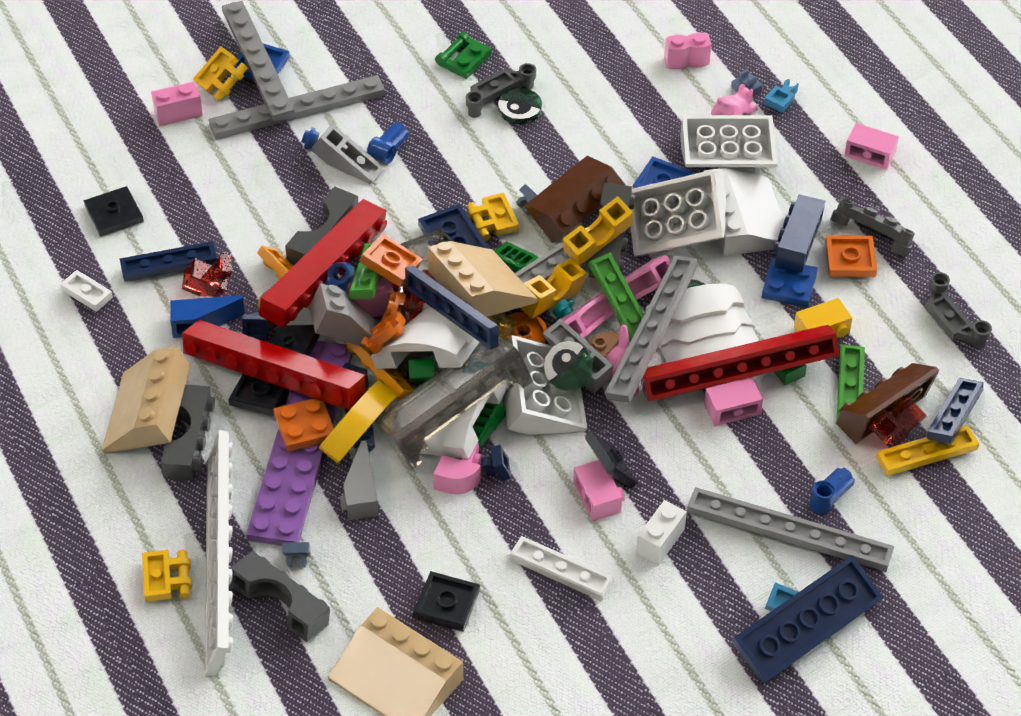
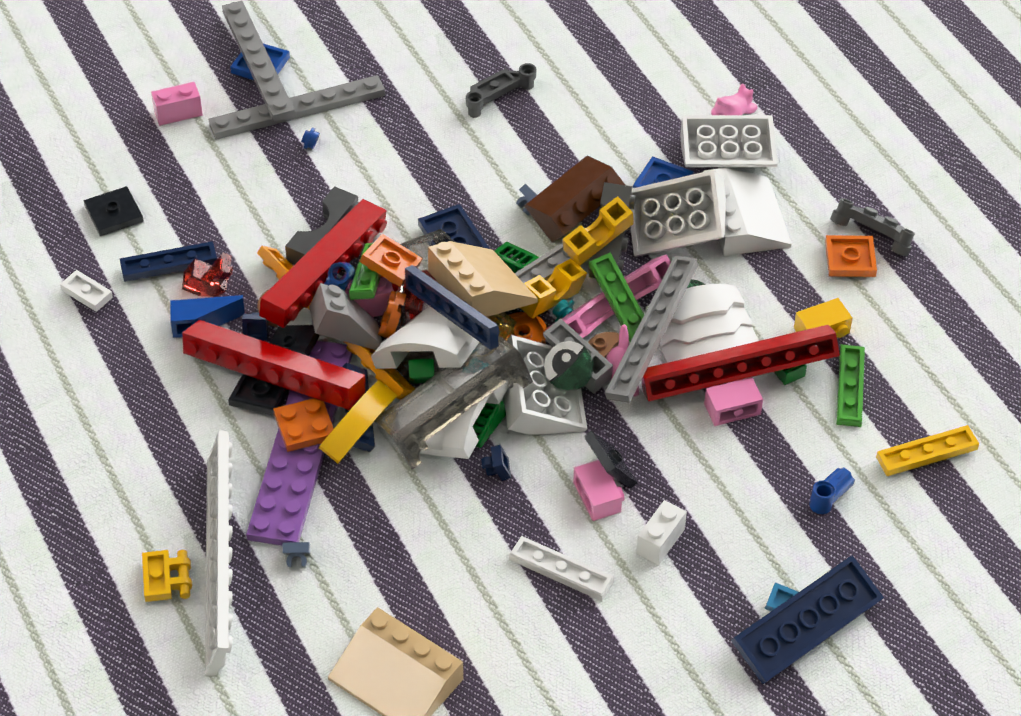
(148, 401): tan slope -> none
(182, 456): dark grey arch -> none
(216, 69): yellow plate -> none
(257, 577): dark grey arch -> none
(344, 154): light grey slope -> none
(359, 487): light grey slope -> none
(383, 331): orange plate -> none
(387, 145): blue piece -> none
(446, 601): black plate -> none
(458, 475): bright pink brick -> none
(468, 60): green plate -> none
(499, 213): yellow plate -> none
(520, 106): tile -> none
(687, 50): bright pink brick -> none
(748, 80): sand blue tile -> none
(781, 98): dark azure plate -> none
(789, 285): blue plate -> none
(790, 529): light grey plate -> none
(798, 233): brick -> none
(871, 146): bright pink brick -> none
(888, 394): reddish brown slope -> none
(894, 426): clear red brick -> none
(950, 316): dark grey plate -> none
(955, 411): plate -> none

